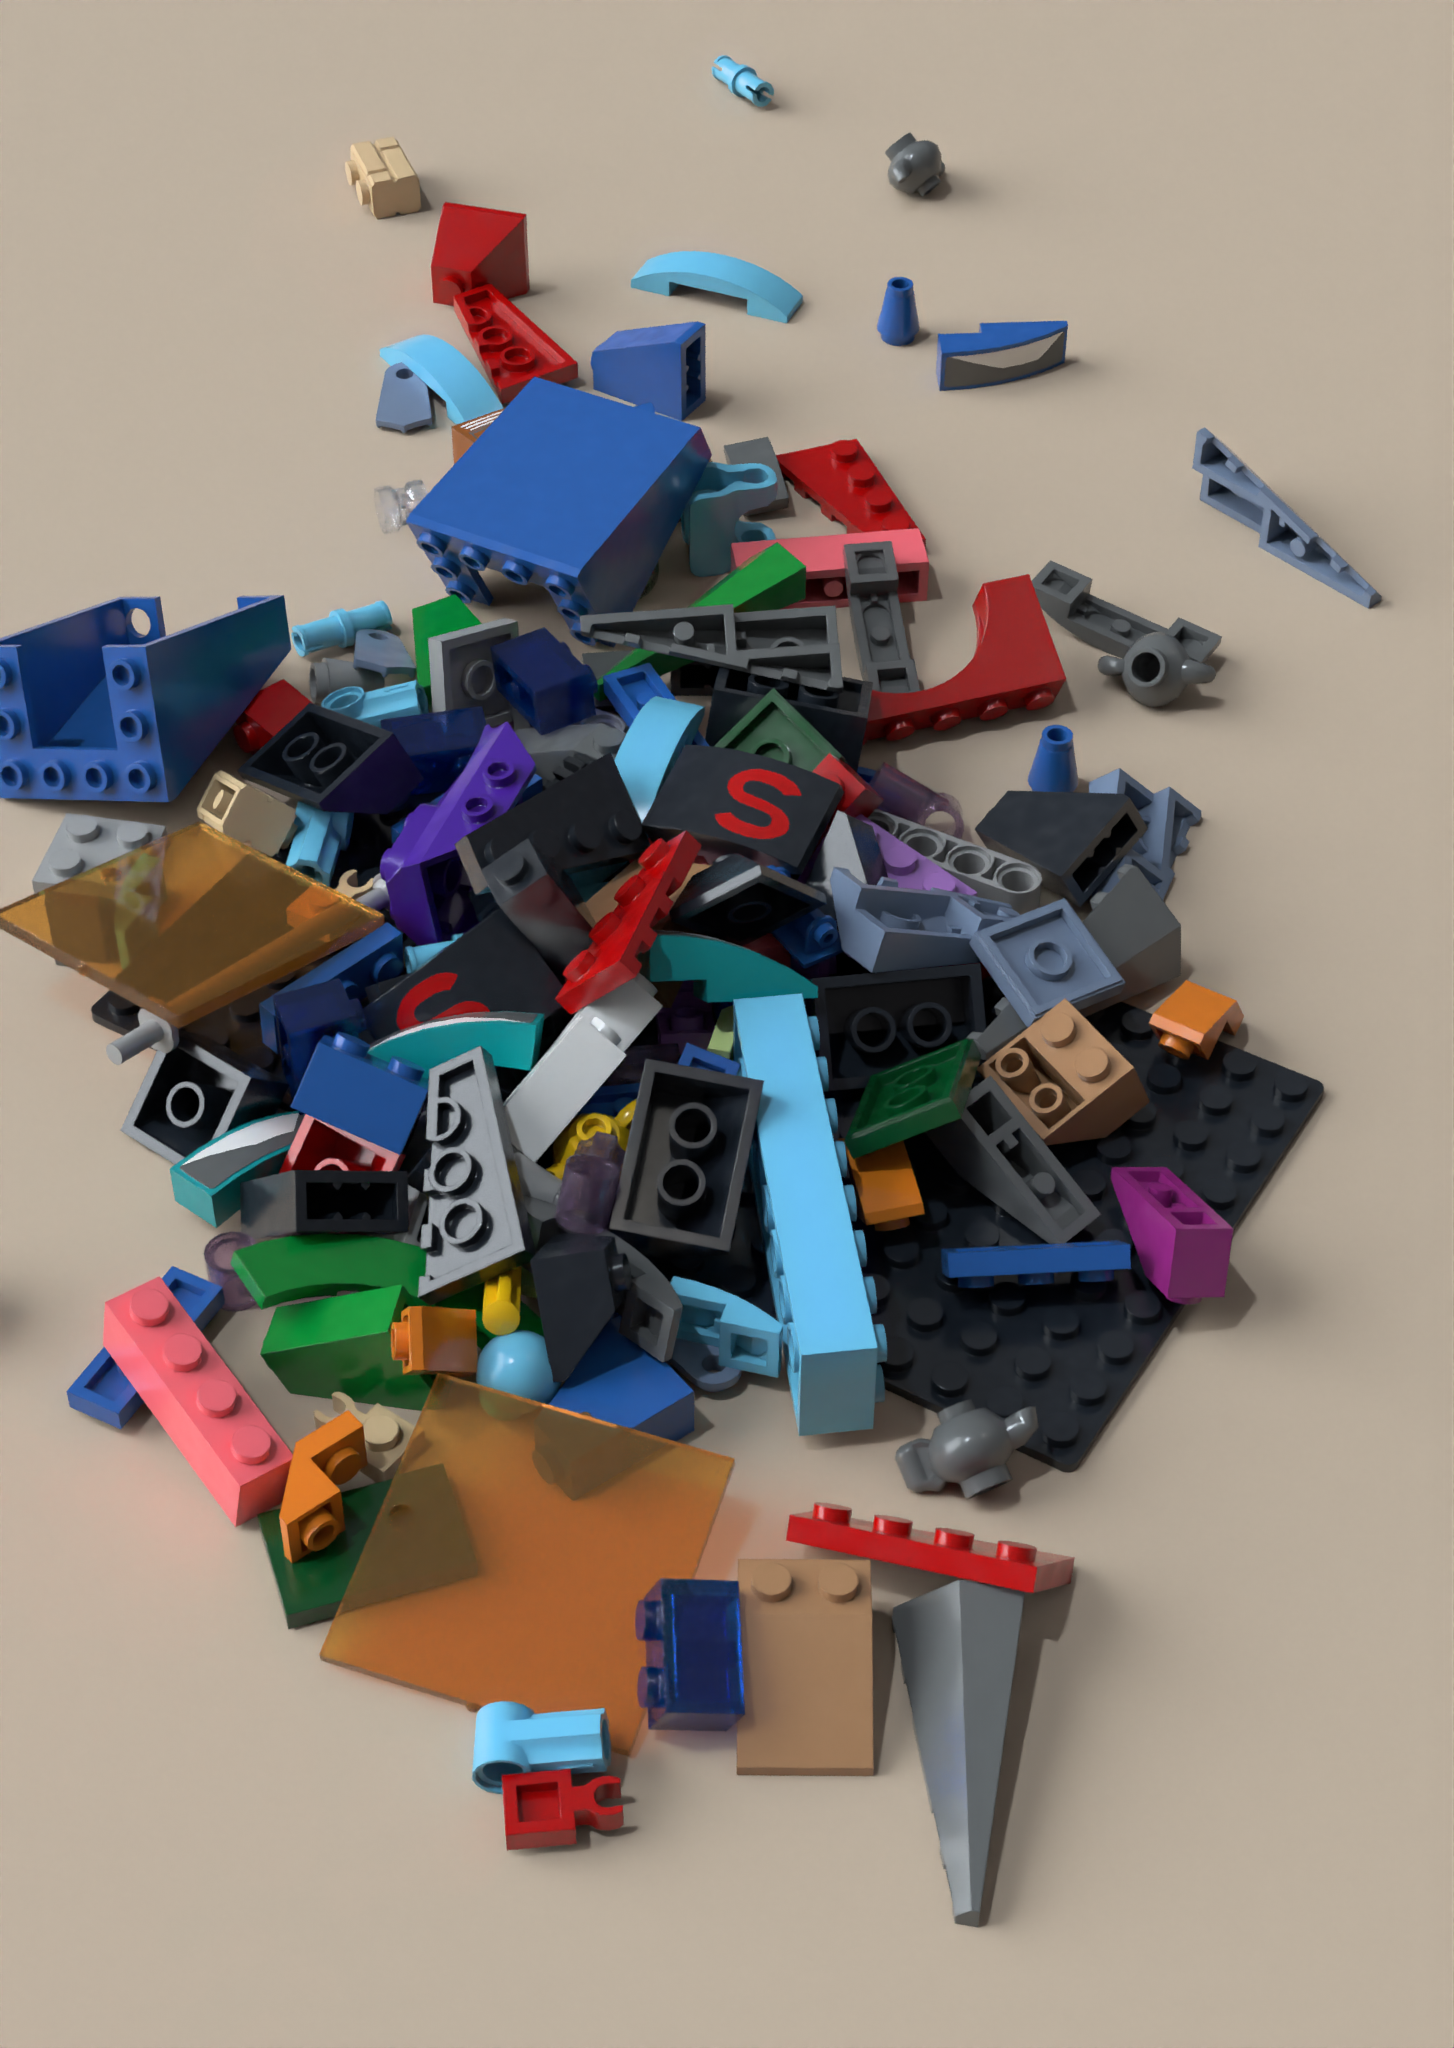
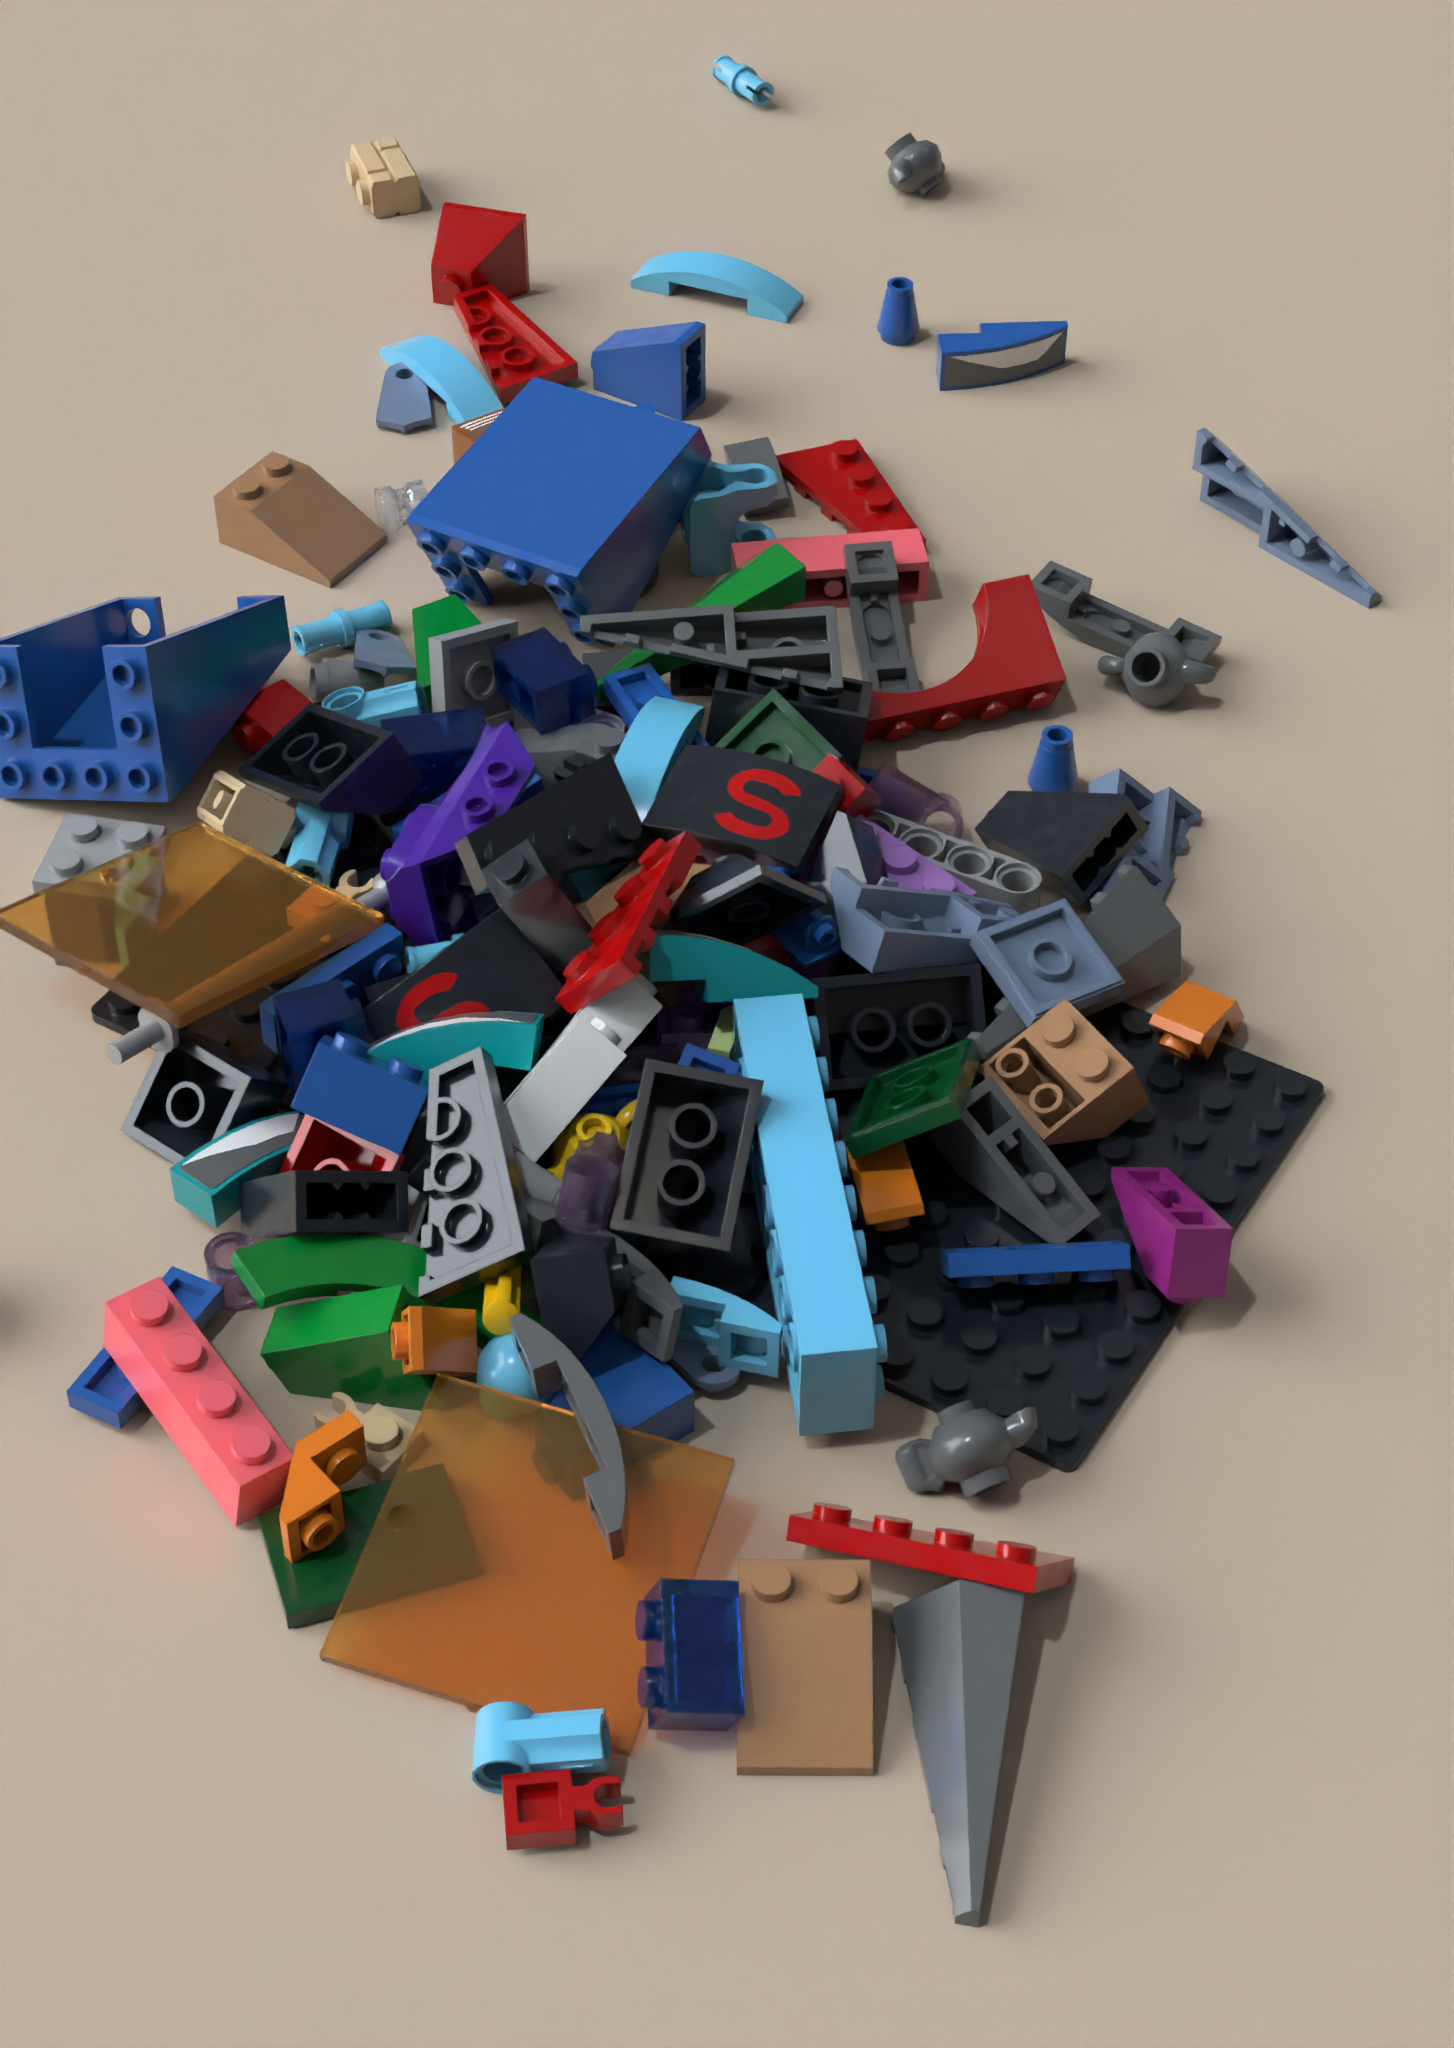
(295, 521): none -> medium nougat slope
(554, 1368): none -> dark grey slope

